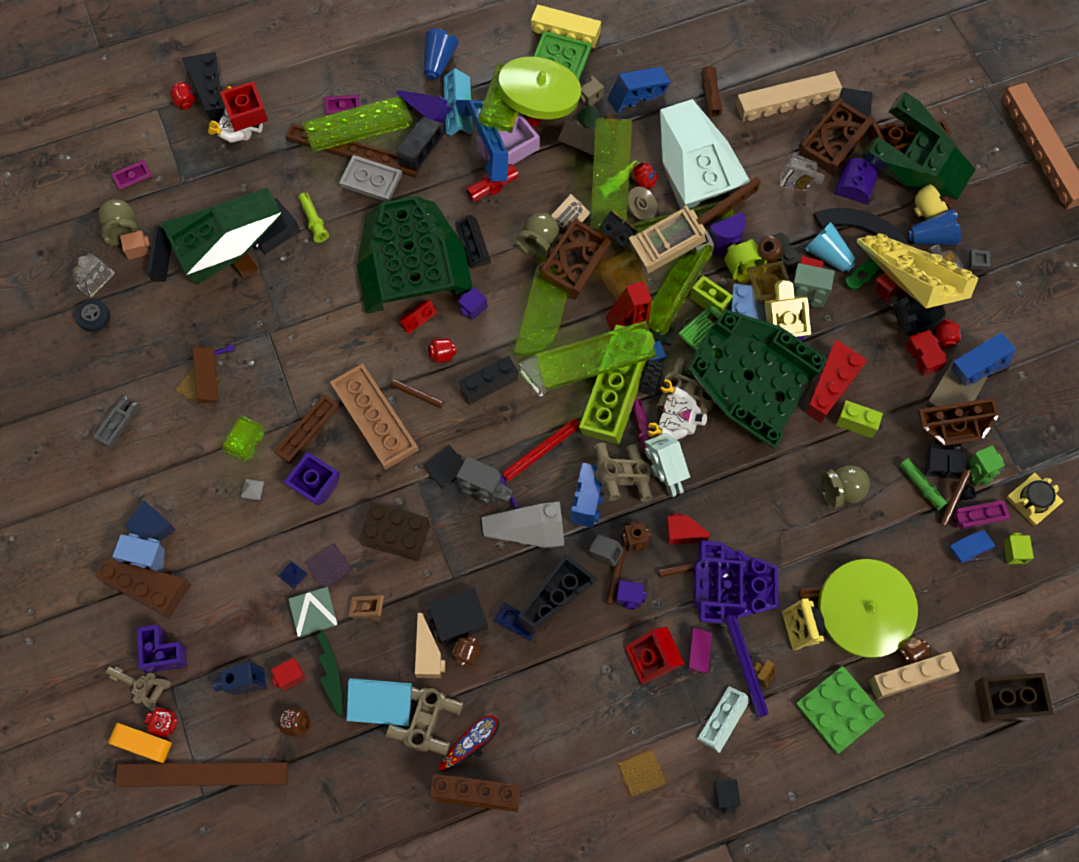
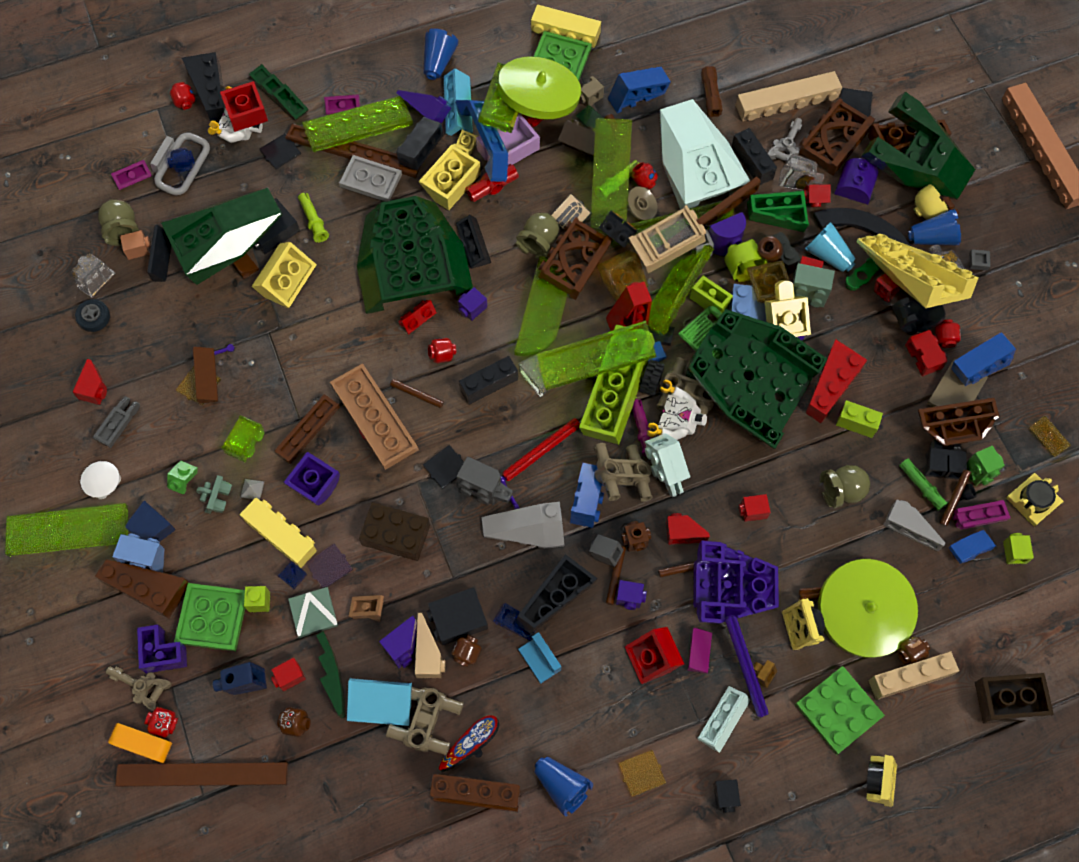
(65, 529): none -> clear neon green plate
(90, 384): none -> red slope
(100, 479): none -> white dish
(160, 163): none -> light grey bar
(180, 476): none -> bright green bracket
(181, 160): none -> clear blue head
(211, 617): none -> bright green plate
(219, 487): none -> sand green hips
(257, 599): none -> lime brick
(278, 93): none -> dark green slope
(278, 532): none -> light yellow brick
(280, 151): none -> black piece
(284, 274): none -> light yellow slope
(401, 643): none -> dark purple slope
(450, 176): none -> light yellow slope
(466, 142): none -> light yellow slope
(540, 658): none -> dark azure panel
(562, 784): none -> blue cone
(754, 156): none -> black brick
(754, 508): none -> red brick
(780, 210): none -> green wedge
(786, 144): none -> light grey piece
(817, 194): none -> red brick
(881, 780): none -> light yellow piece
(910, 523): none -> light grey slope
(1050, 436): none -> clear yellow slope

